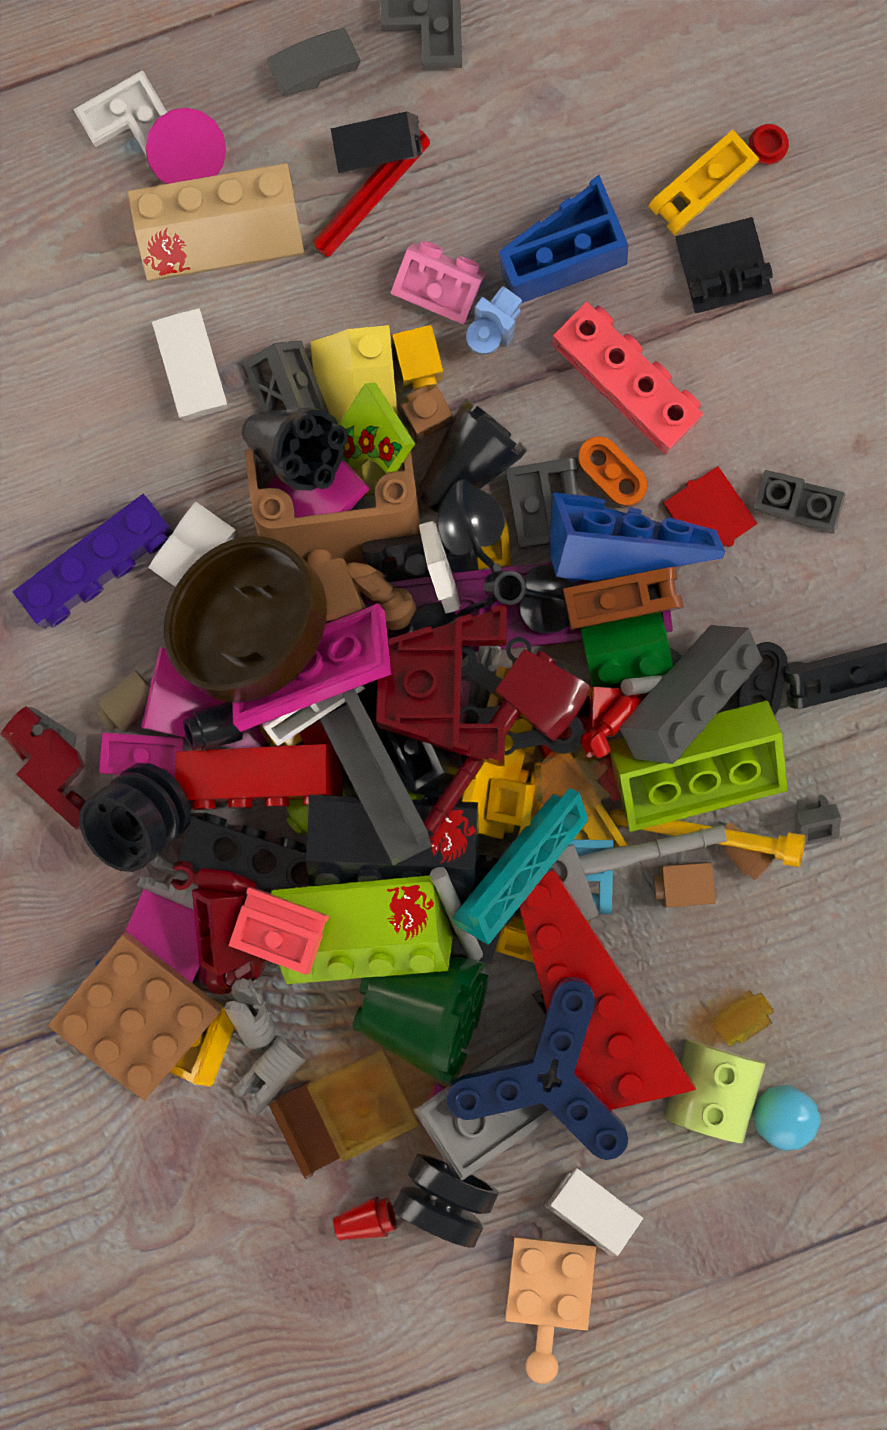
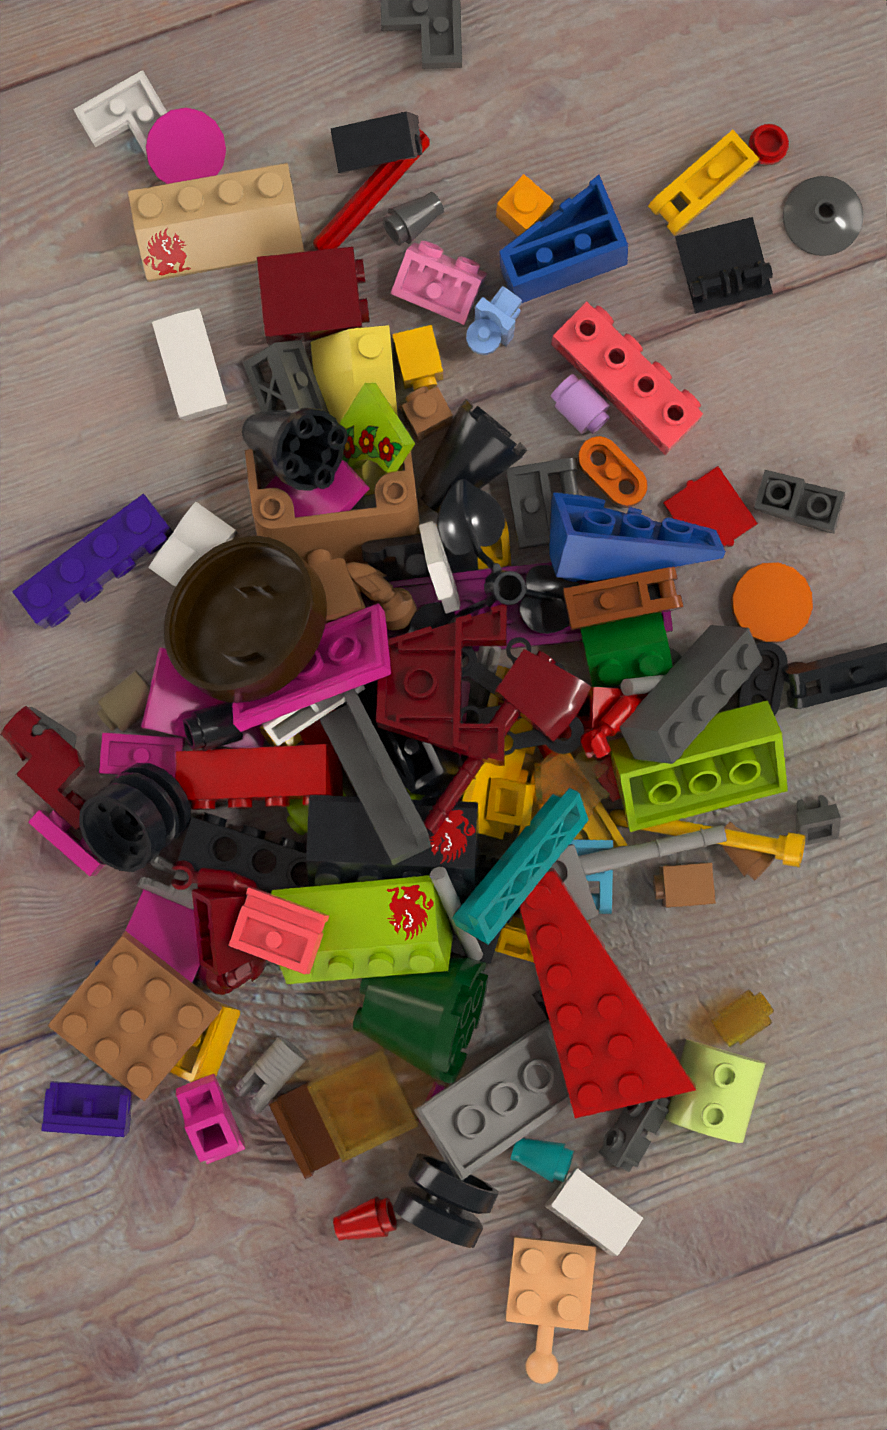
(57, 831): none -> dark pink plate
(87, 1109): none -> dark purple hinge
(209, 1120): none -> dark pink brick
(250, 1015): light grey hinge -> none
(310, 60): dark grey slope -> none
(311, 294): none -> dark red brick
(409, 219): none -> dark grey cone
(519, 1086): dark blue piece -> none
(524, 206): none -> light orange brick
(544, 1158): none -> teal cone
(581, 404): none -> lavender brick
(623, 1142): none -> dark grey hinge
(772, 602): none -> orange tile
(786, 1117): medium azure hair -> none
(811, 230): none -> dark grey dish

